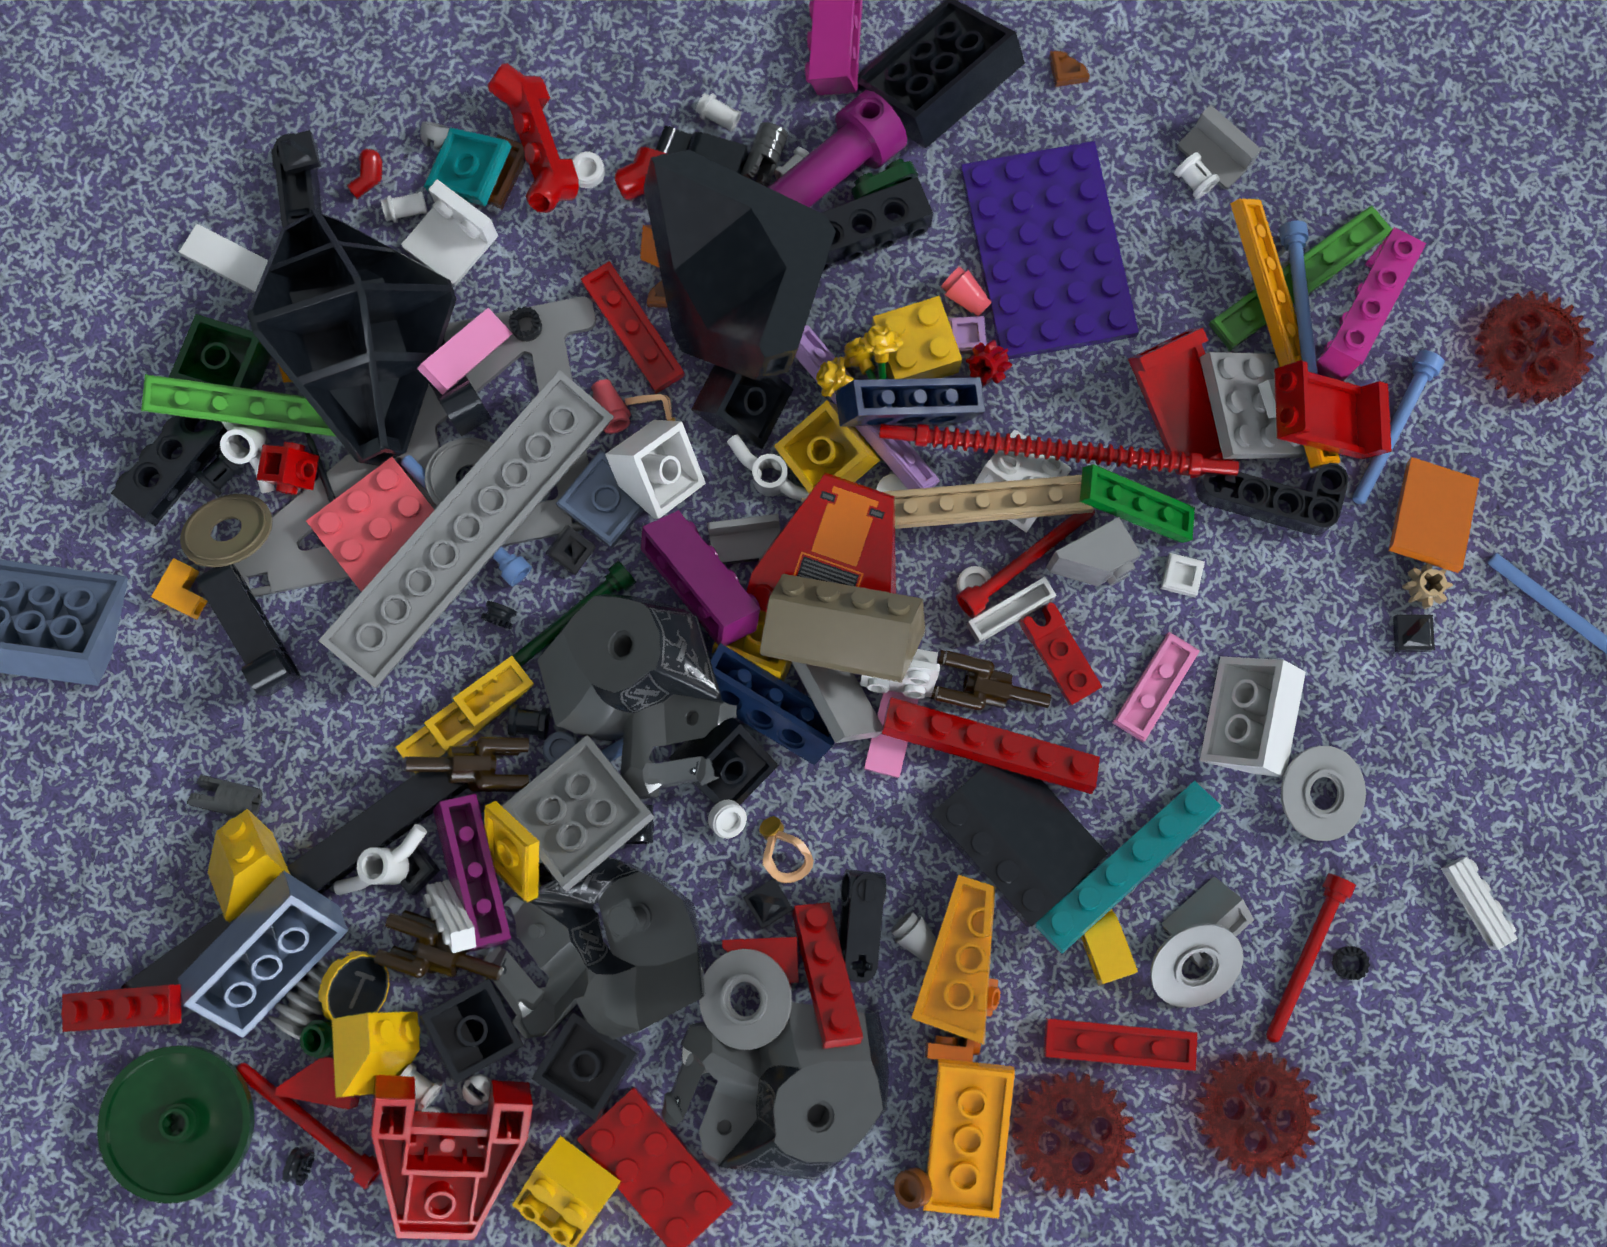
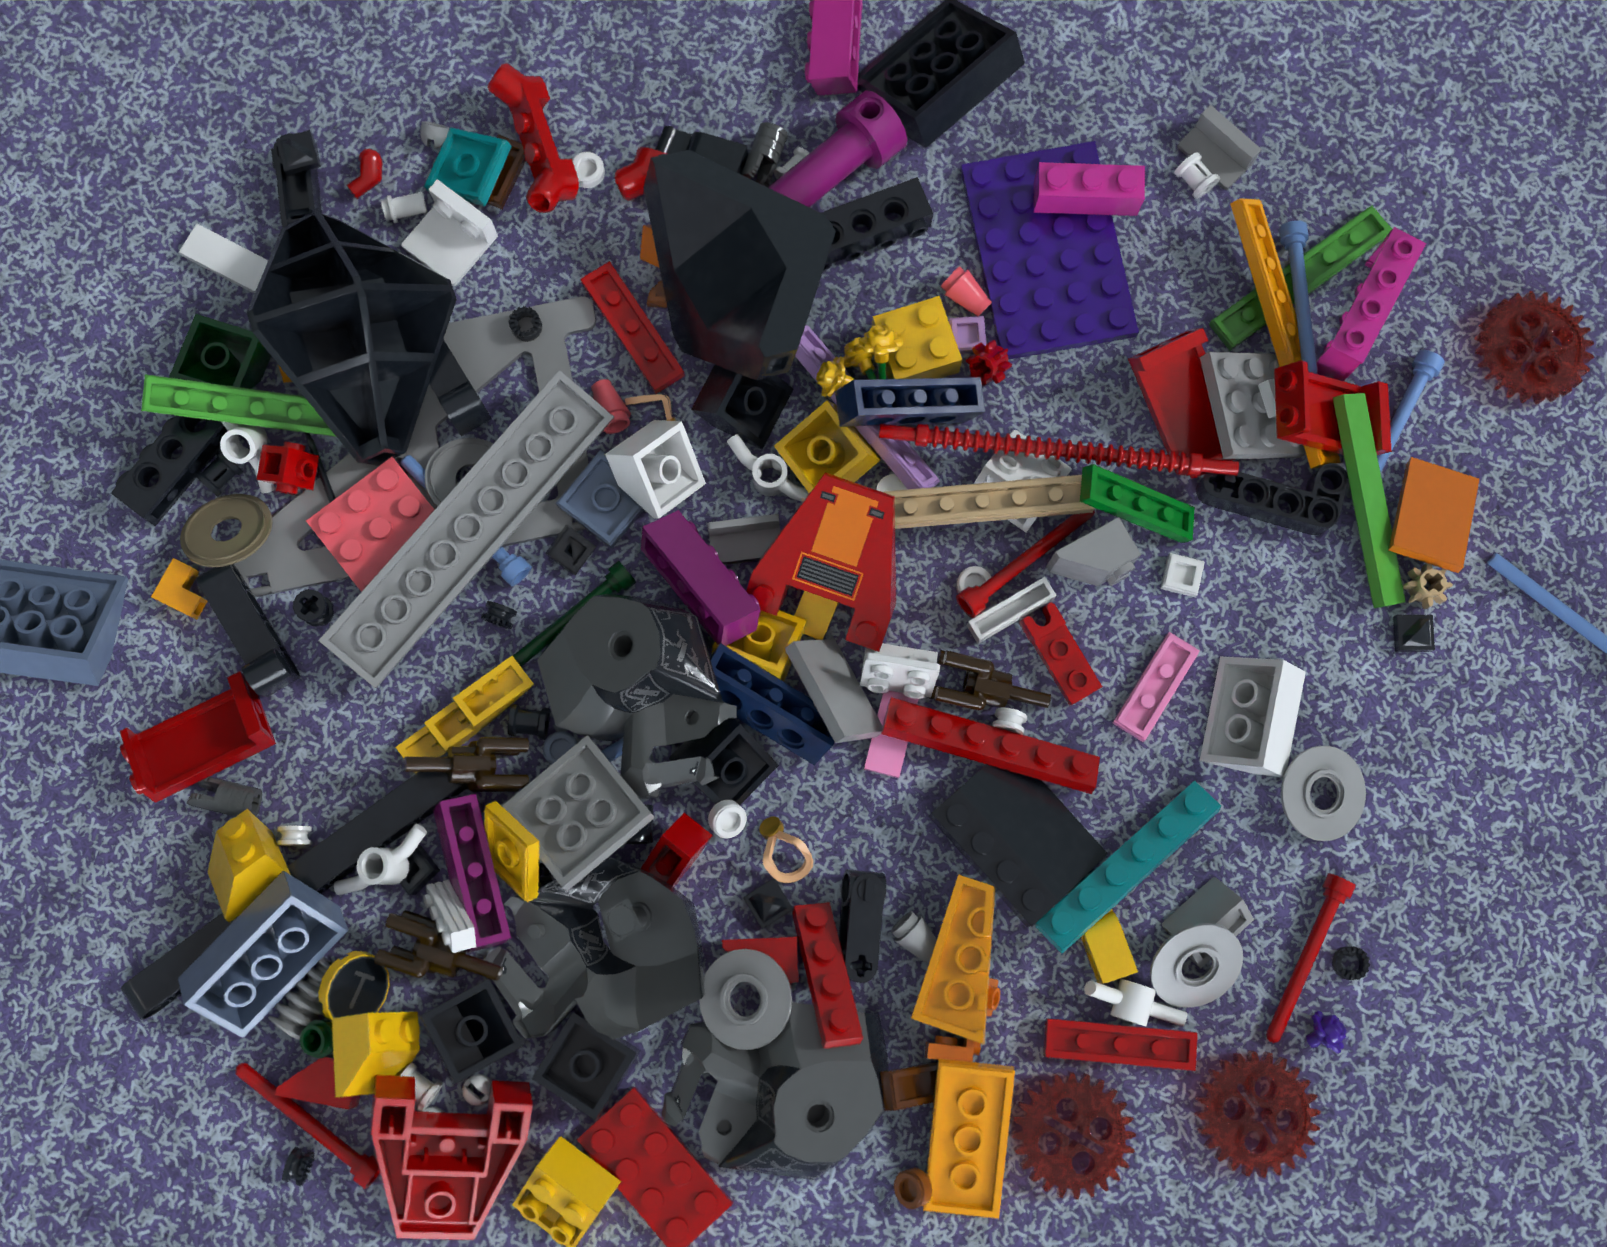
(121, 1008): red plate -> none
(175, 1124): dark green dish -> none
(197, 741): none -> red panel
(294, 835): none -> white bush
(303, 612): none -> black bush
(464, 351): bright pink tile -> none
(677, 850): none -> red slope
(718, 112): white pin -> none
(843, 627): dark tan slope -> none
(894, 174): dark green plate -> none
(909, 1086): none -> reddish brown tile
(1010, 720): none -> white bush
(1067, 69): dark orange tile -> none
(1089, 189): none -> dark pink brick
(1134, 1003): none -> white piece
(1327, 1031): none -> dark purple plant
(1368, 499): none -> bright green tile
(1479, 903): white piece -> none

